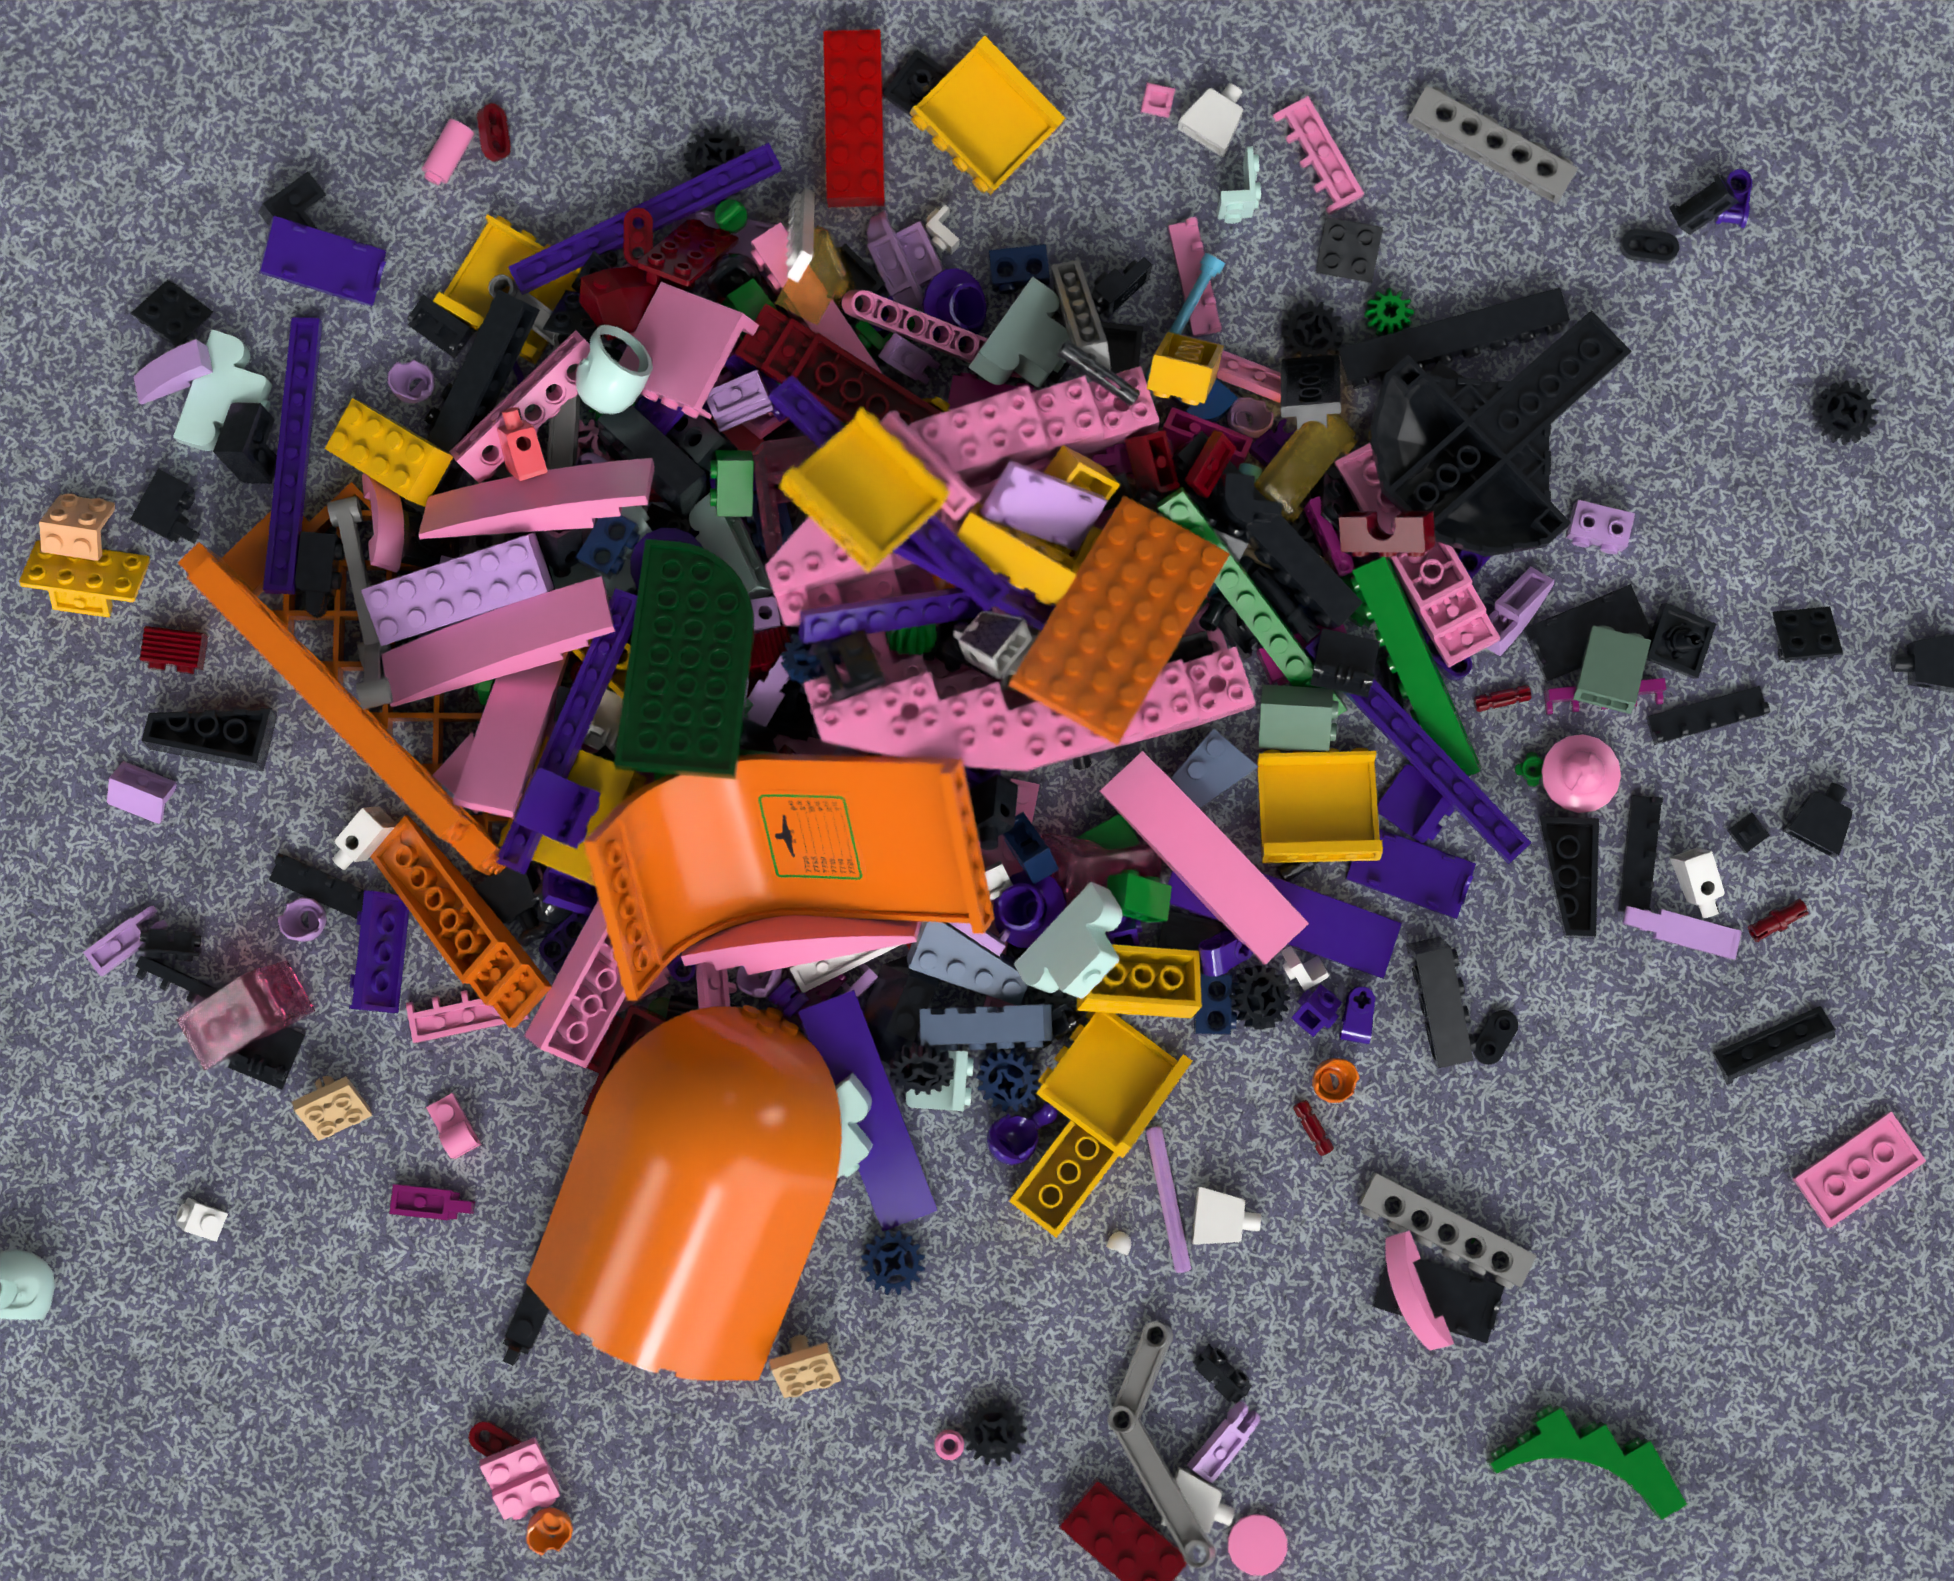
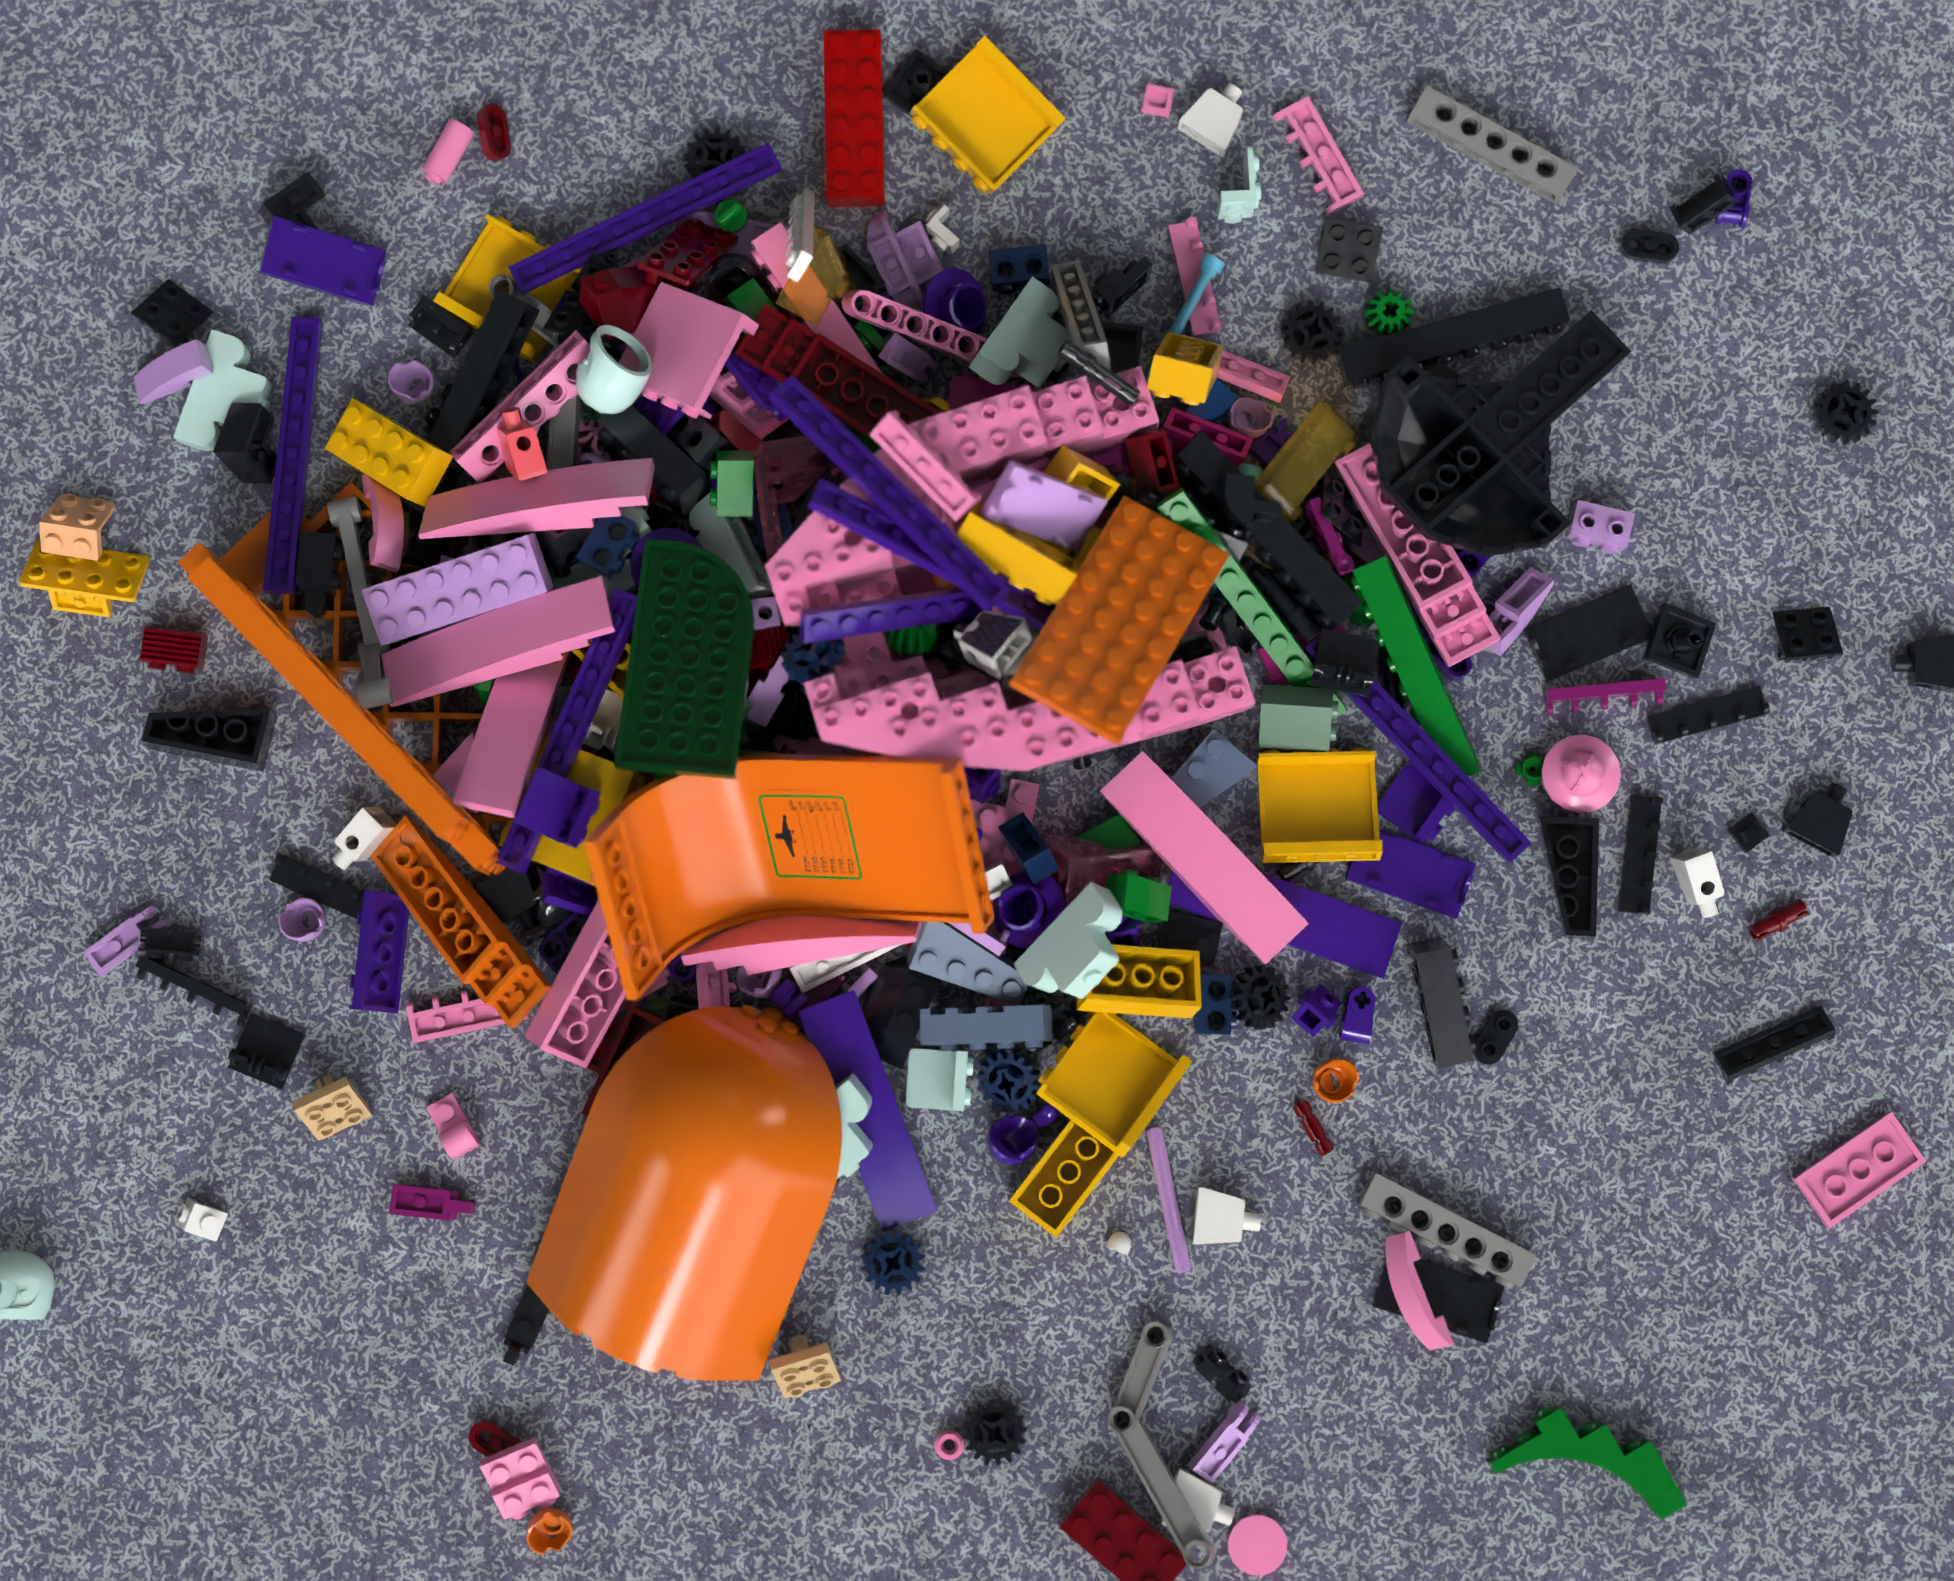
(139, 791): lavender panel -> none
(163, 506): black hinge -> none
(244, 1012): clear pink bracket -> none
(637, 238): dark red plate -> none
(739, 401): lavender plate -> none
(858, 660): black plate -> none
(865, 490): yellow panel -> none
(921, 1068): black gear -> none
(993, 809): black torso -> none
(1210, 464): dark red plate -> none
(1222, 953): dark purple piece -> none
(1307, 974): white bracket -> none
(1310, 388): black piece -> none
(1362, 534): arch -> none
(1502, 698): dark red axle -> none
(1612, 669): sand green brick -> none
(1686, 931): lavender piece -> none

